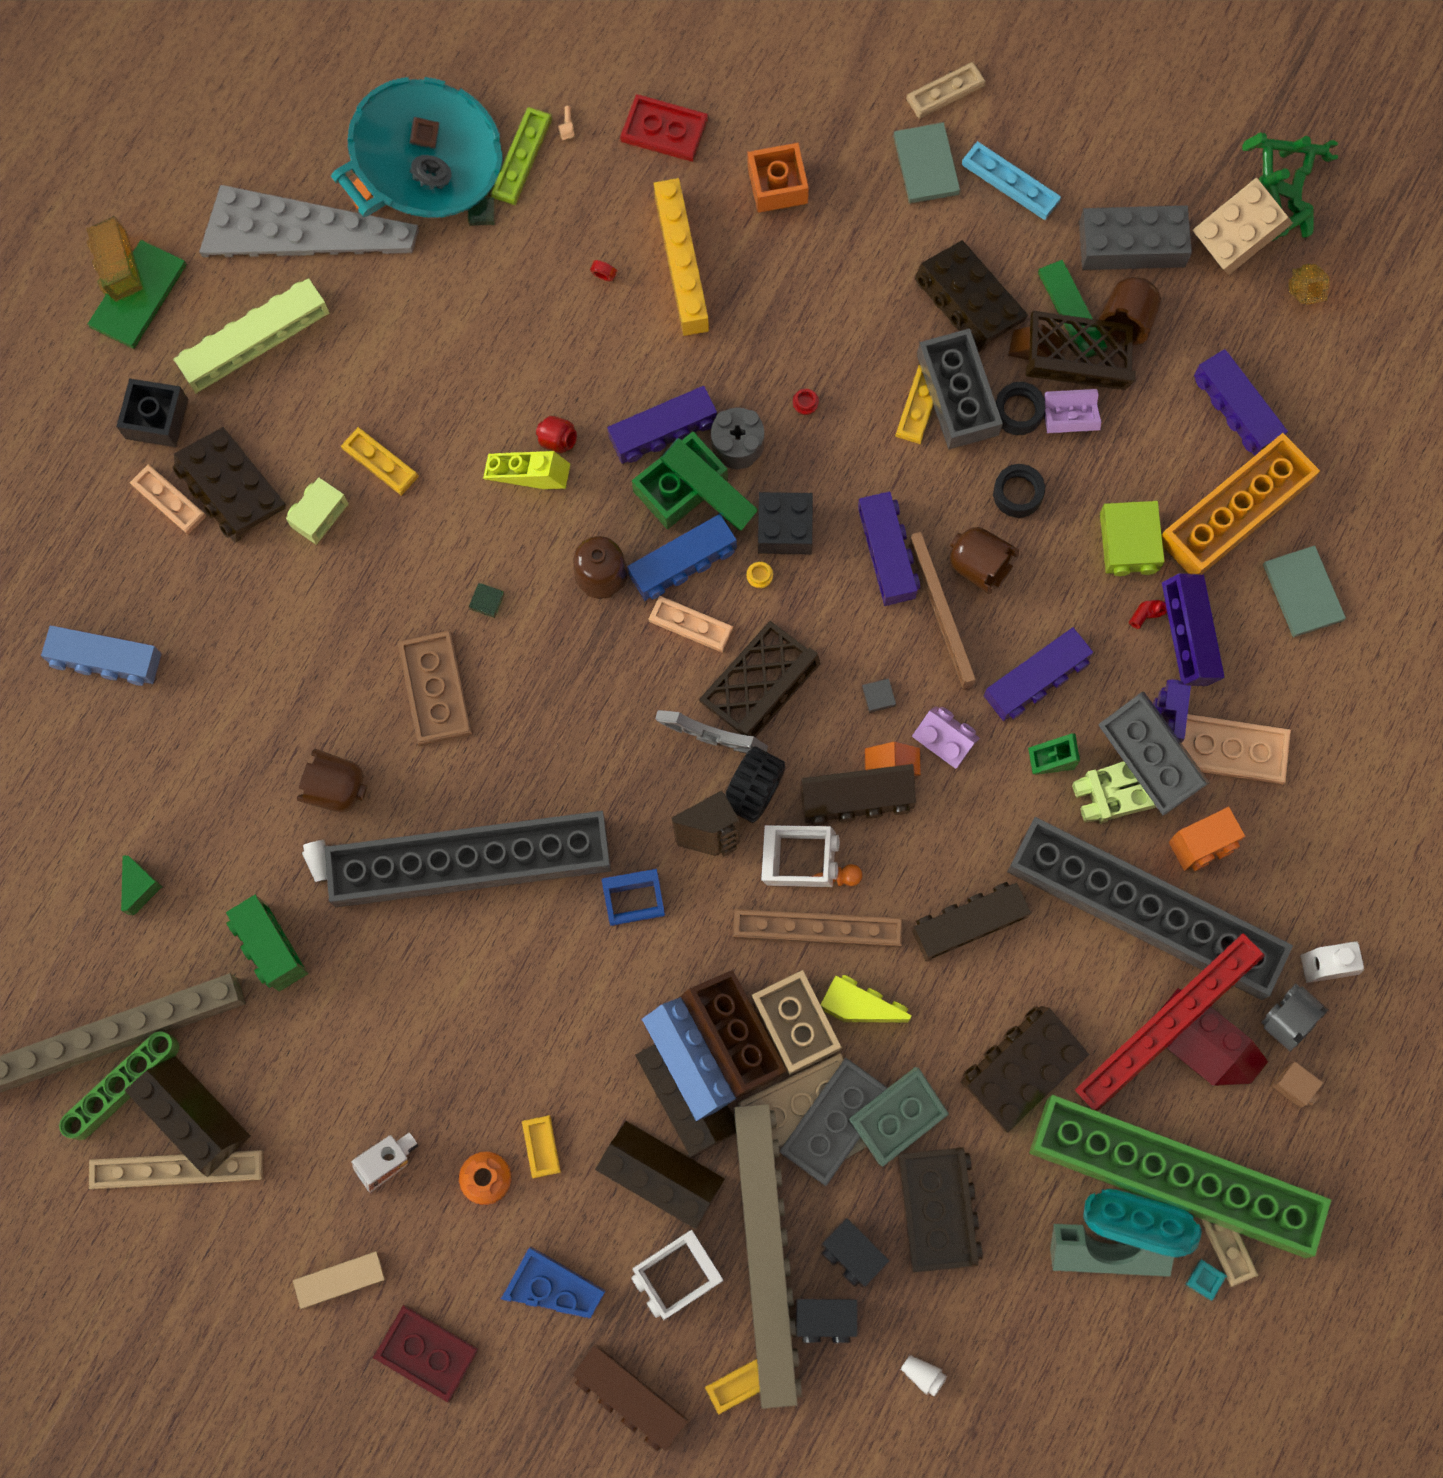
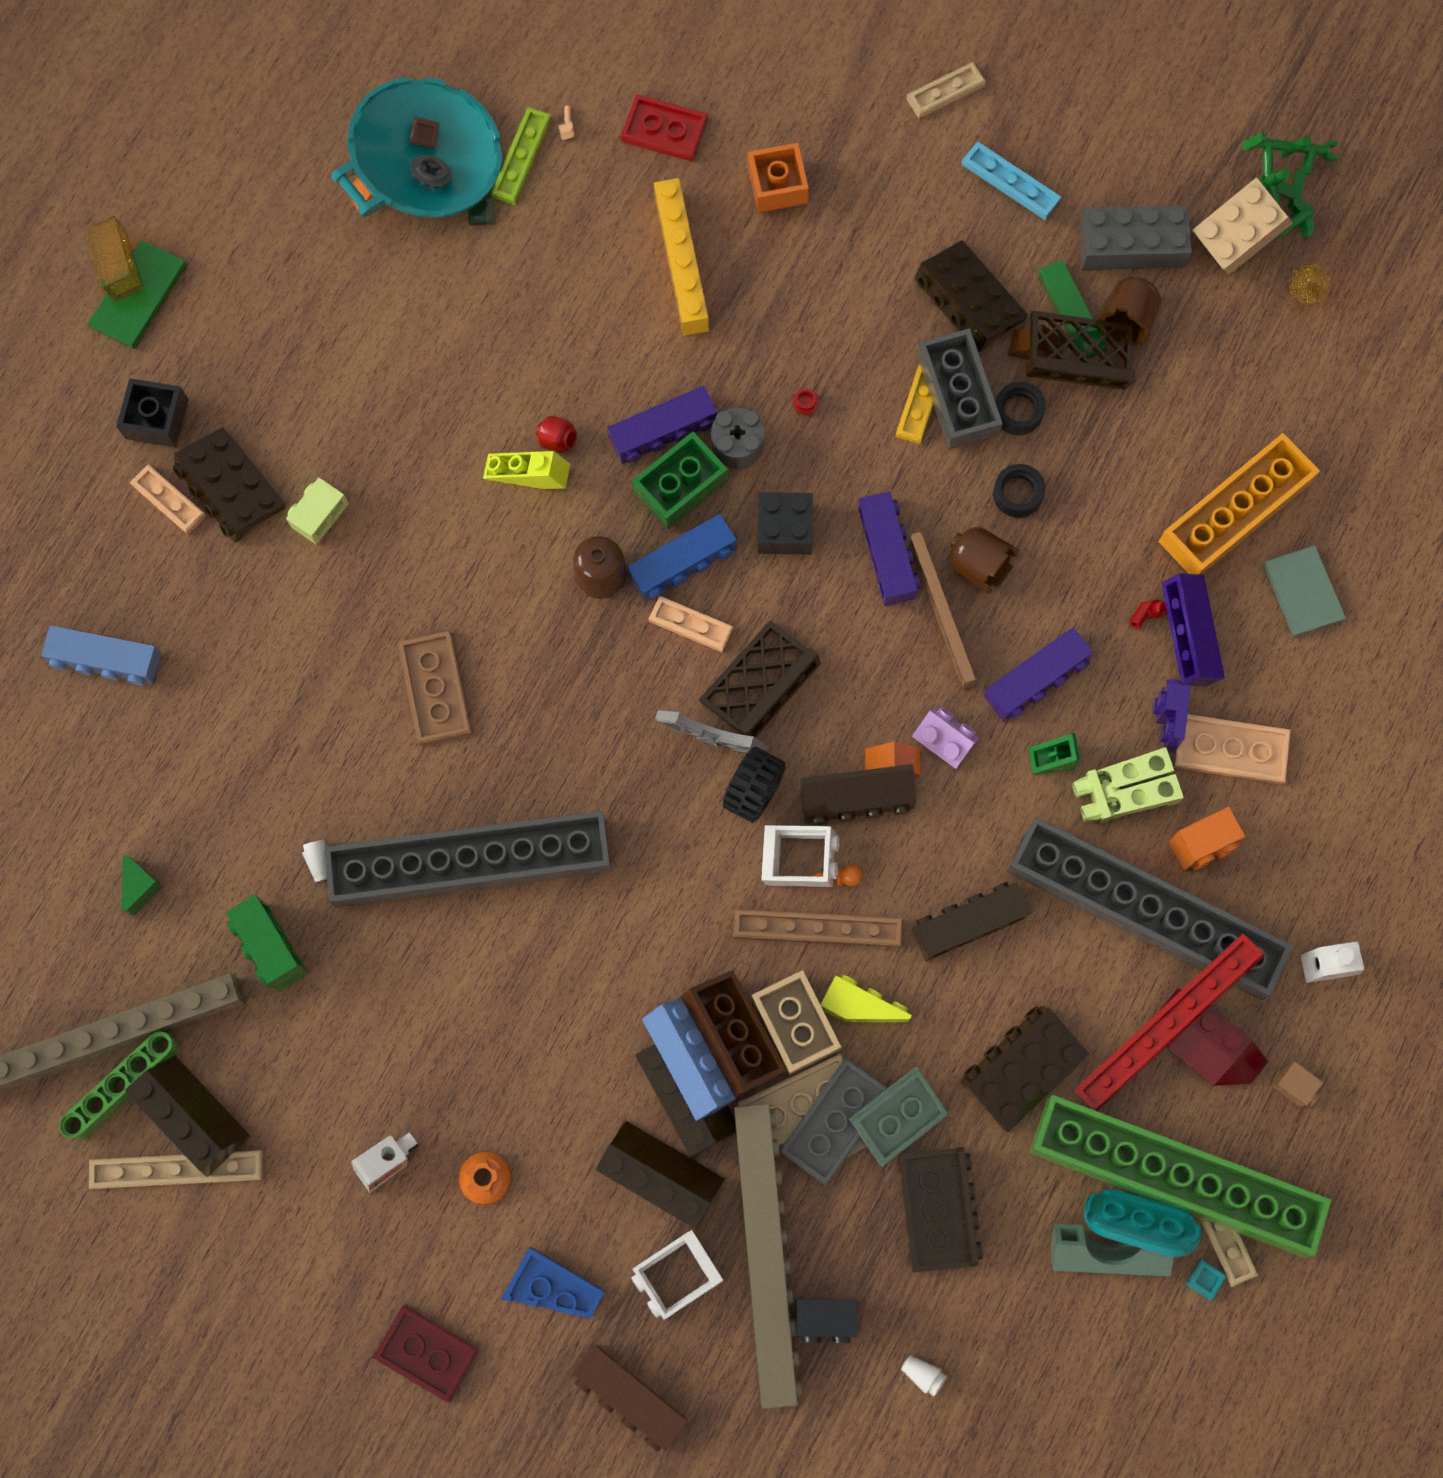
(251, 335): yellowish green brick -> none
(287, 227): light grey wing -> none
(332, 783): reddish brown cylinder -> none
(339, 1280): tan tile -> none
(379, 461): yellow tile -> none
(486, 600): clear green tile -> none
(541, 1146): yellow tile -> none
(603, 270): red tile -> none
(630, 882): blue tile -> none
(708, 484): green tile -> none
(708, 826): dark brown slope -> none
(734, 1387): yellow tile -> none
(759, 574): yellow plate -> none
(854, 1253): black brick -> none
(878, 695): dark grey tile -> none
(926, 163): sand green tile -> none
(1072, 411): lavender bracket -> none
(1132, 538): lime brick -> none
(1153, 753): dark grey tile -> none
(1239, 402): dark purple brick -> none
(1295, 1017): dark grey brick -> none

